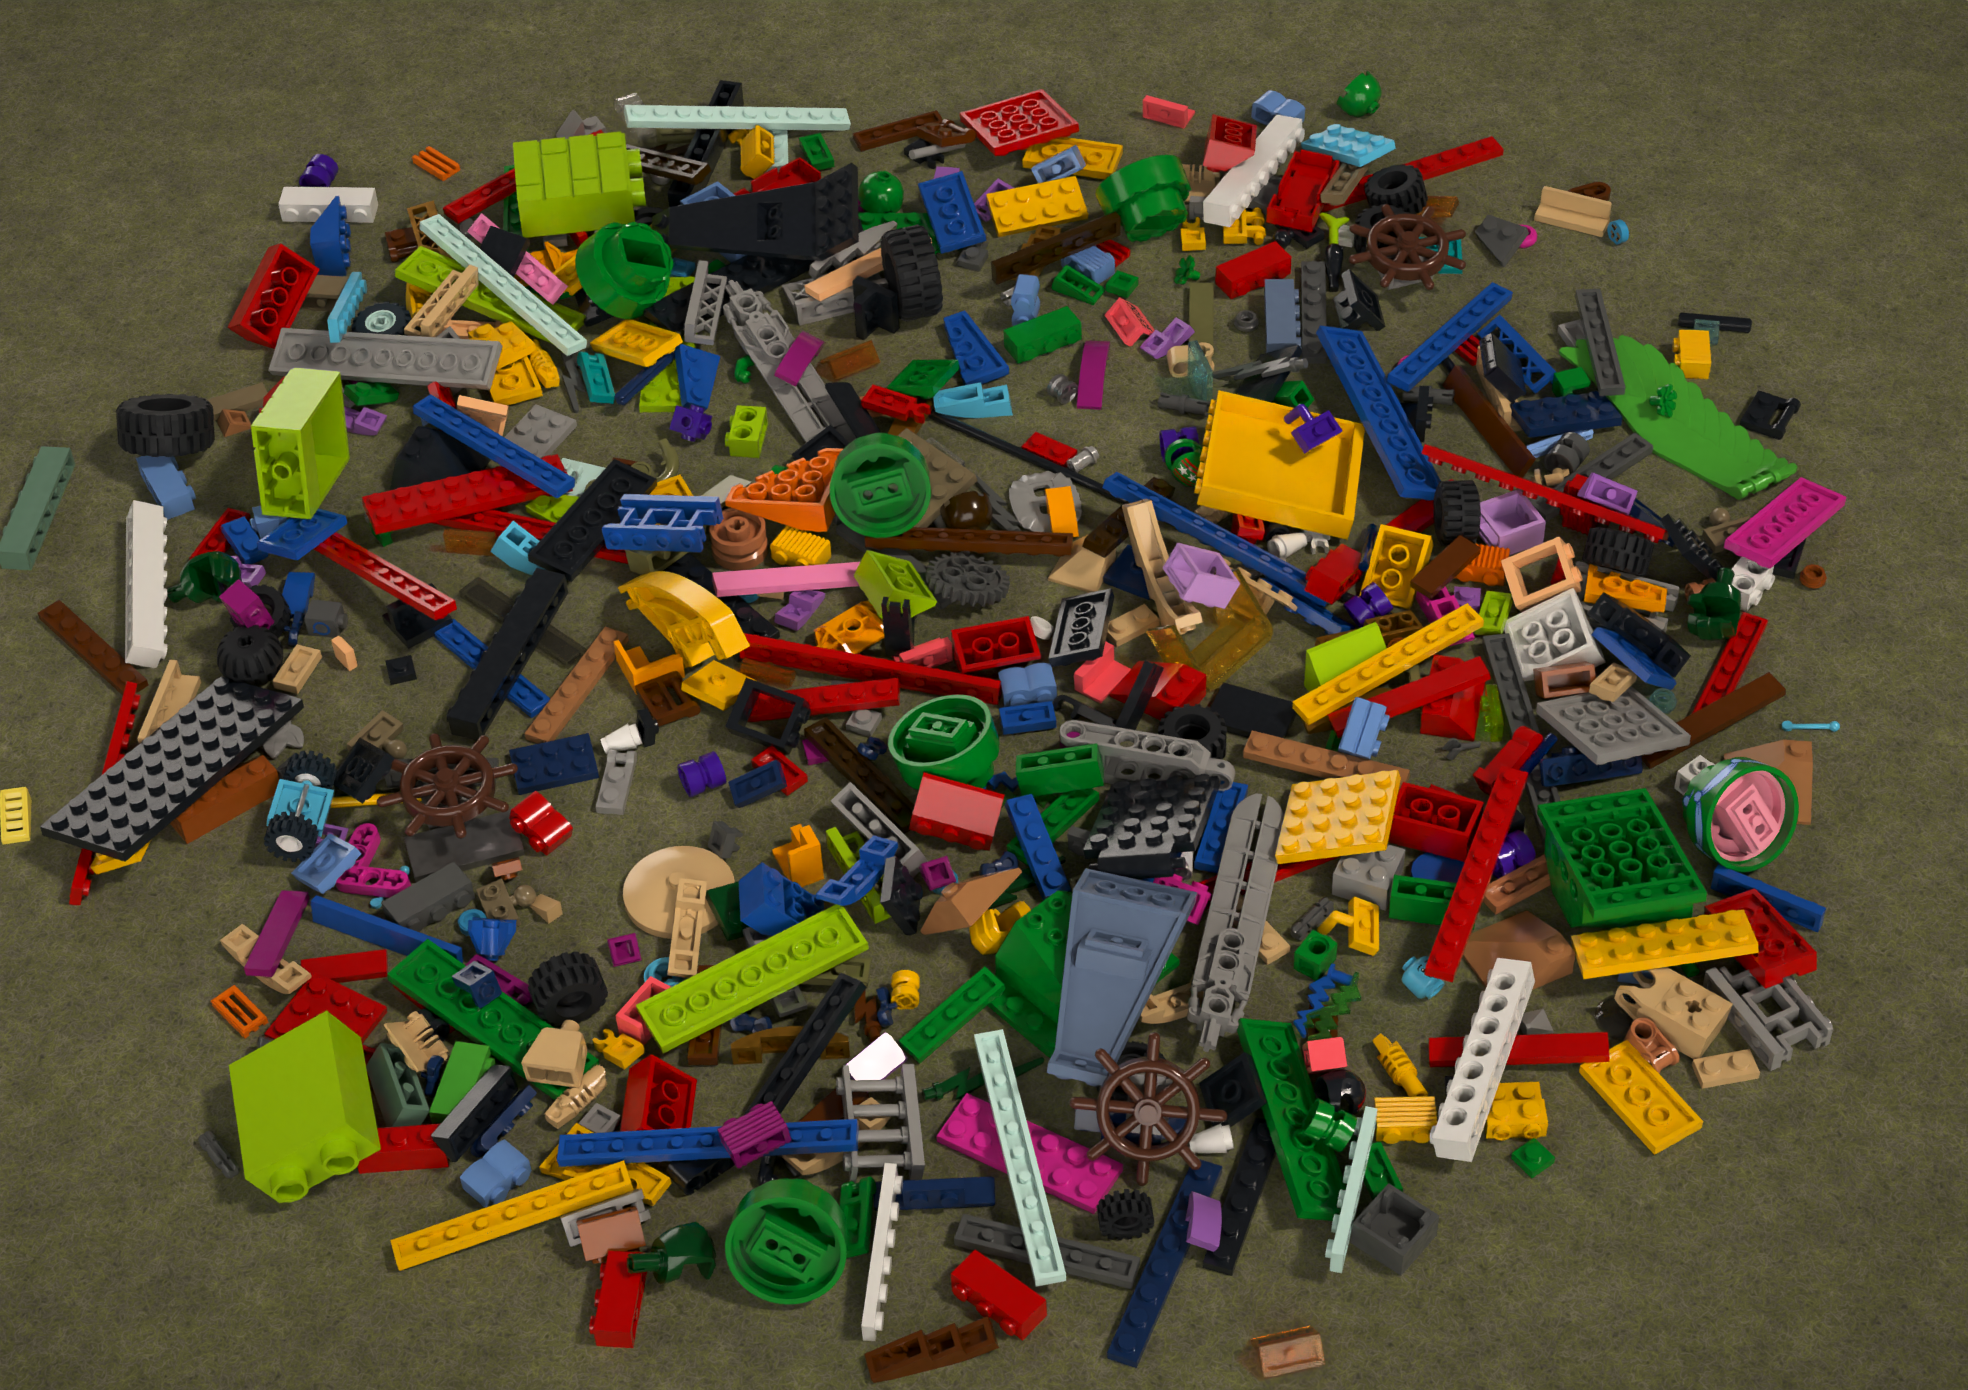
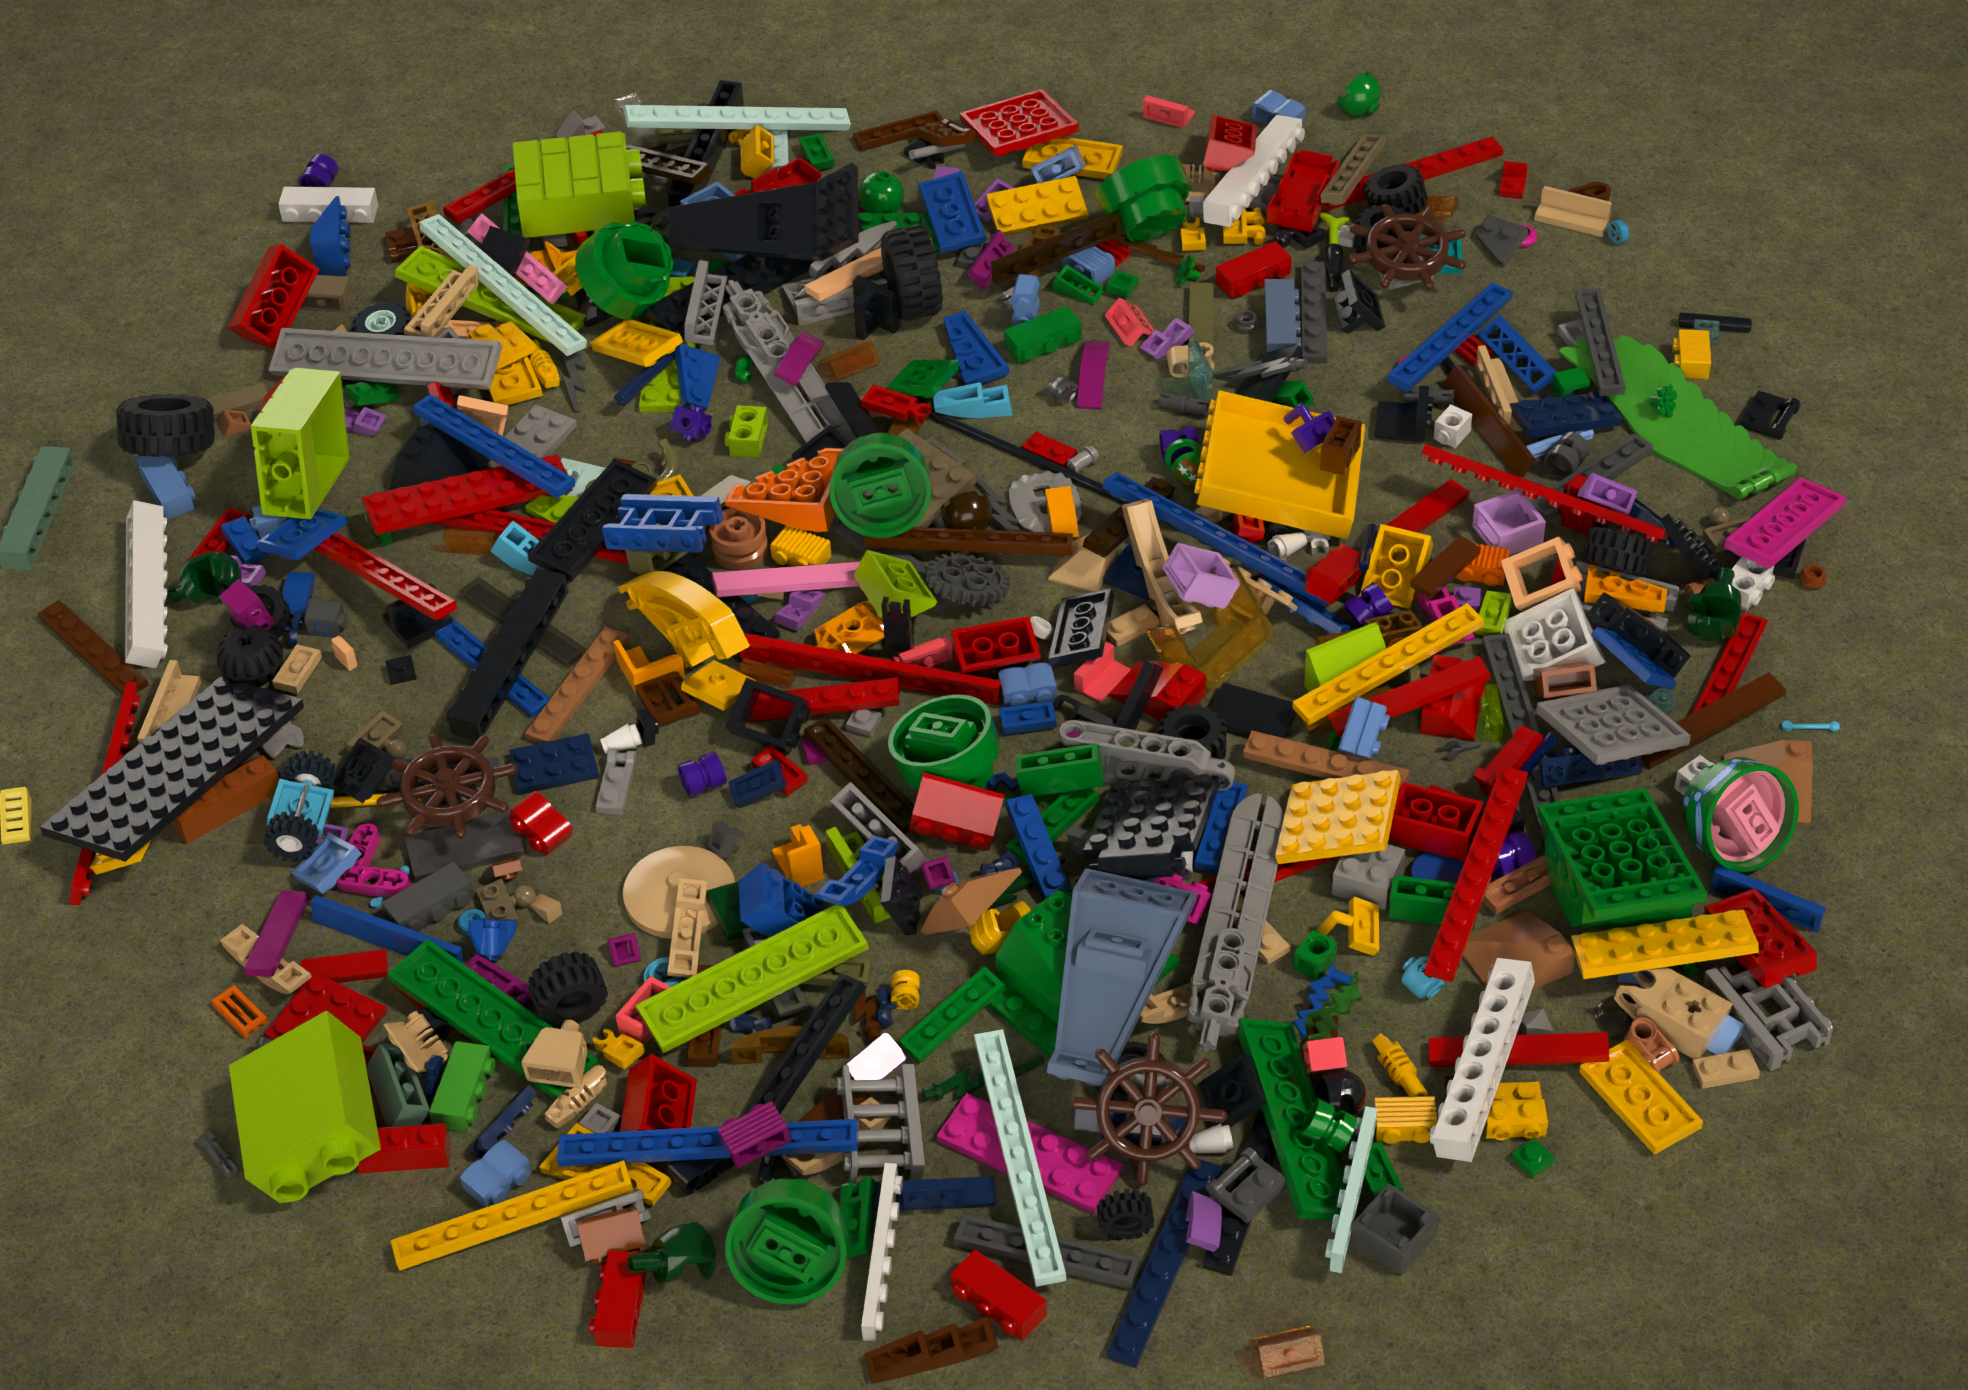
(346, 306): medium azure plate -> none
(439, 162): orange tile -> none
(475, 1111): black slope -> none
(479, 982): dark blue bracket -> none
(596, 377): teal plate -> none
(872, 748): dark blue piece -> none
(981, 268): none -> magenta plate
(1151, 250): none -> reddish brown piece
(1253, 1192): none -> dark grey plate
(1312, 919): dark grey axle -> none
(1340, 445): none -> reddish brown brick
(1349, 145): medium azure plate -> none
(1380, 412): blue plate -> none
(1452, 426): none -> white brick
(1456, 511): black tyre -> none
(1502, 368): black piece -> none
(1513, 179): none -> red slope
(1551, 479): tan piece -> none
(1612, 682): tan plate -> none
(1726, 1036): none -> light blue piece

